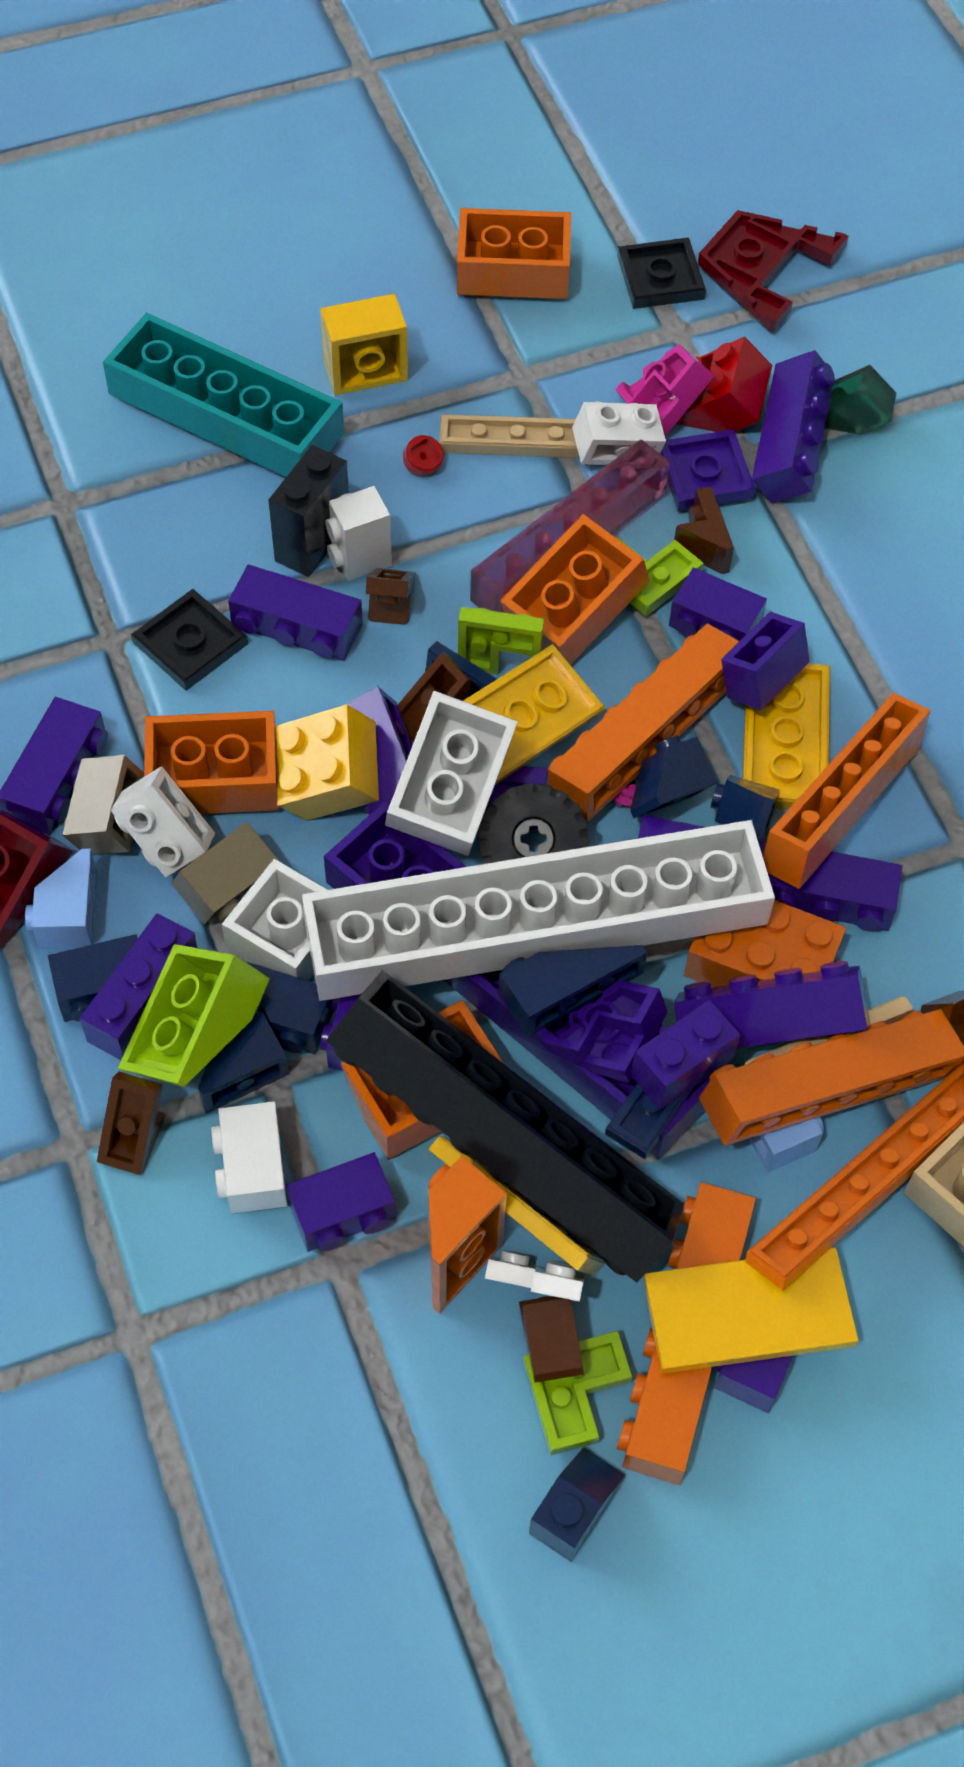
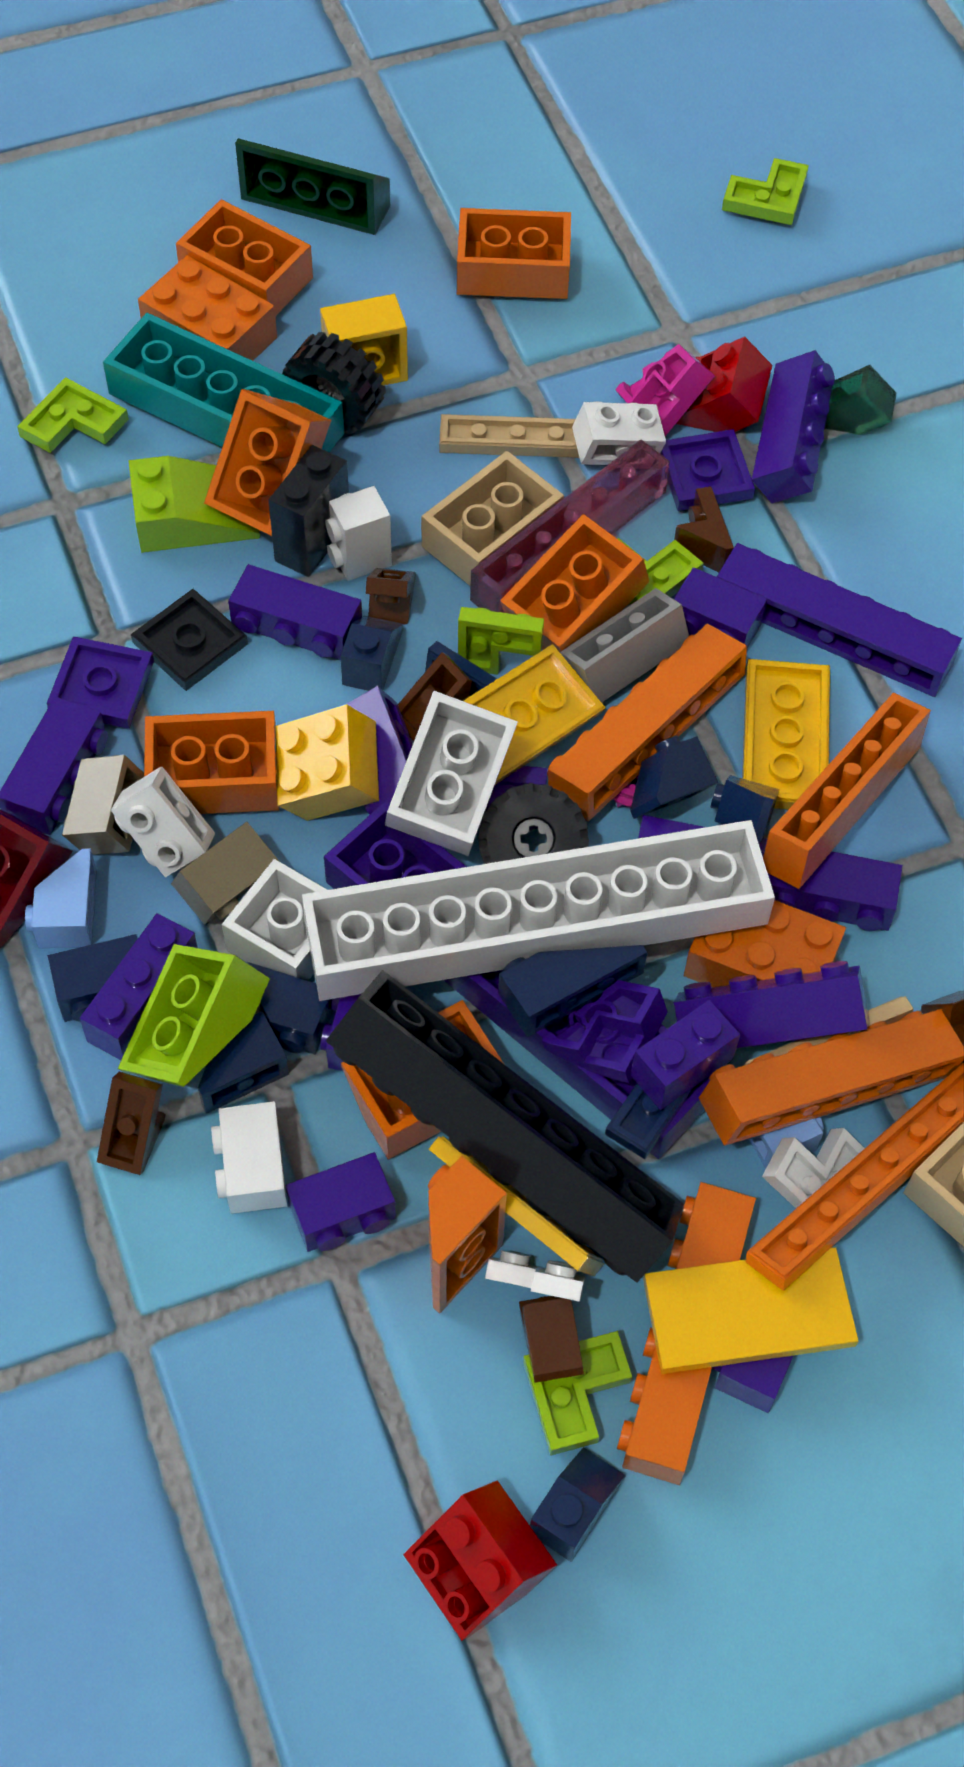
(69, 408): none -> lime plate
(103, 679): none -> dark purple plate
(171, 506): none -> lime slope
(212, 308): none -> orange brick
(249, 253): none -> orange brick
(259, 453): none -> orange slope
(312, 187): none -> dark green slope
(339, 373): none -> black bush
(369, 652): none -> dark blue slope
(423, 455): red tile -> none
(479, 1558): none -> red slope
(485, 514): none -> tan brick
(628, 644): none -> light grey brick
(661, 273): black tile -> none
(753, 250): dark red wing -> none
(765, 660): dark purple brick -> none
(768, 200): none -> lime plate
(800, 1174): none -> white plate
(845, 621): none -> dark purple brick

